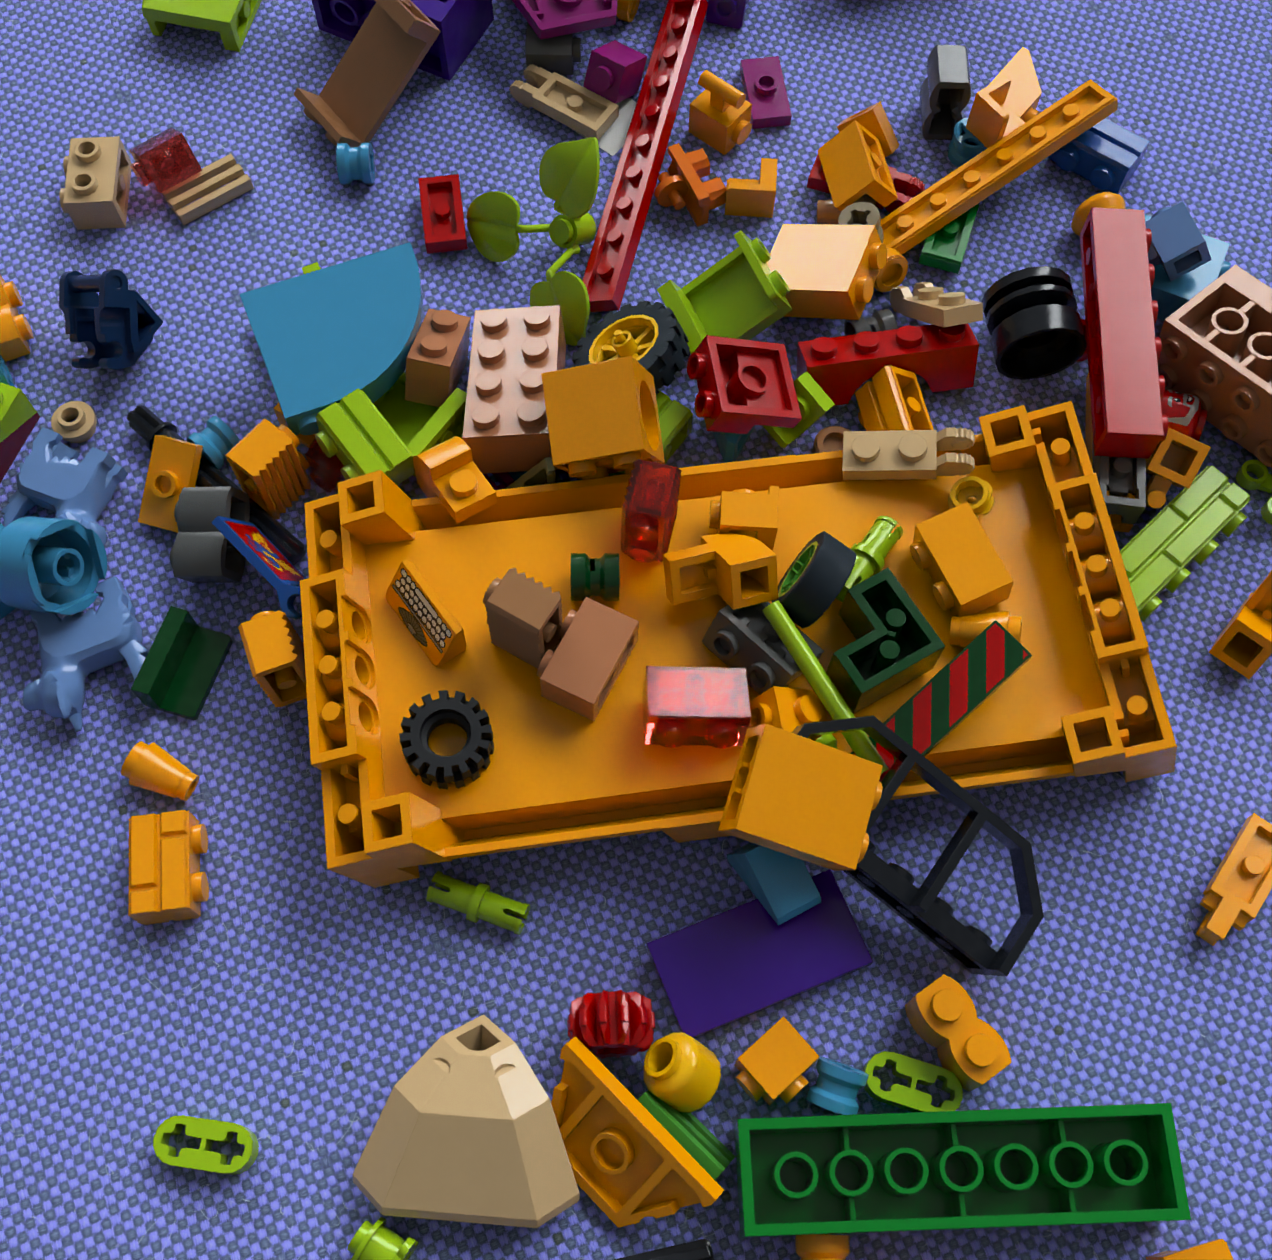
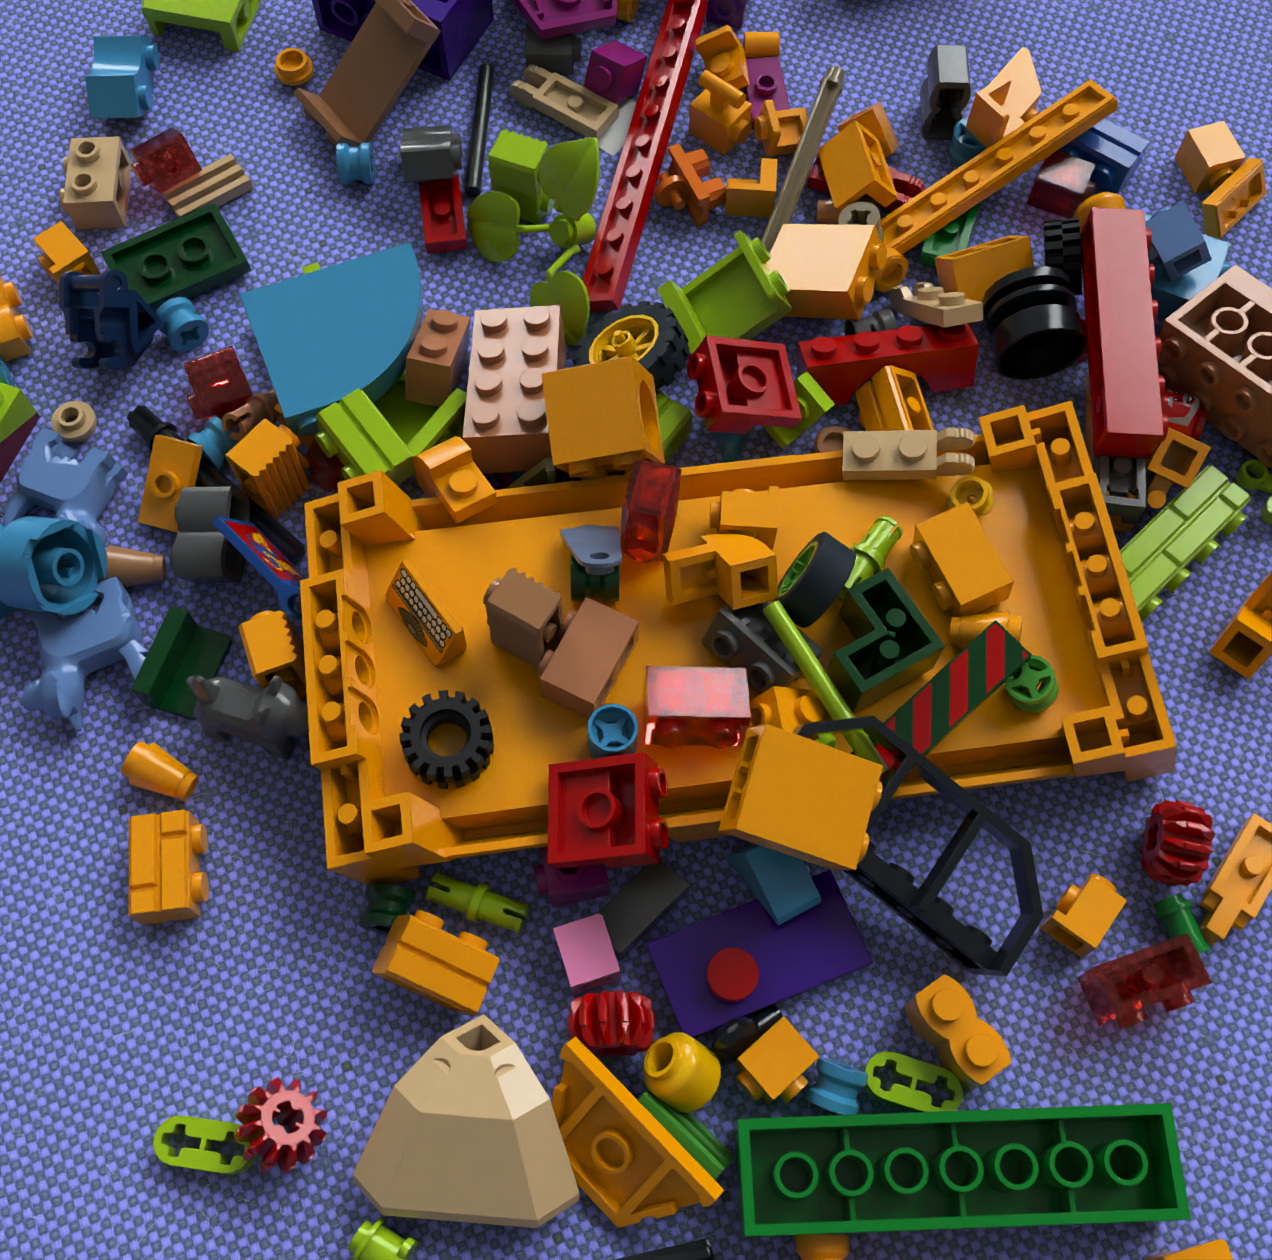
(63, 253): none -> light orange brick
(122, 76): none -> dark azure brick
(134, 566): none -> medium nougat cone
(180, 257): none -> dark green plate
(182, 325): none -> dark azure wheel
(217, 384): none -> clear red brick
(250, 713): none -> dark grey animal
(256, 409): none -> nougat pin
(272, 1141): none -> red gear
(293, 67): none -> light orange plate
(384, 905): none -> dark green wheel
(430, 153): none -> dark grey brick
(437, 963): none -> light orange brick
(479, 130): none -> pearl dark grey bar
(515, 170): none -> lime brick
(571, 883): none -> magenta brick
(587, 954): none -> bright pink panel
(594, 547): none -> sand blue piece
(606, 812): none -> red plate
(612, 725): none -> dark azure wheel
(642, 905): none -> dark grey slope
(724, 56): none -> light orange bracket
(732, 975): none -> red tile
(741, 1032): none -> black rock
(761, 44): none -> light orange hinge
(780, 129): none -> light orange bracket
(830, 88): none -> dark tan piece
(980, 266): none -> light orange brick
(1029, 677): none -> bright green wheel
(1062, 184): none -> clear red brick
(1063, 249): none -> black tyre
(1084, 914): none -> light orange brick
(1144, 979): none -> clear red brick
(1176, 843): none -> red gear
(1178, 920): none -> green pin
(1209, 156): none -> light orange brick
(1234, 198): none -> light orange plate

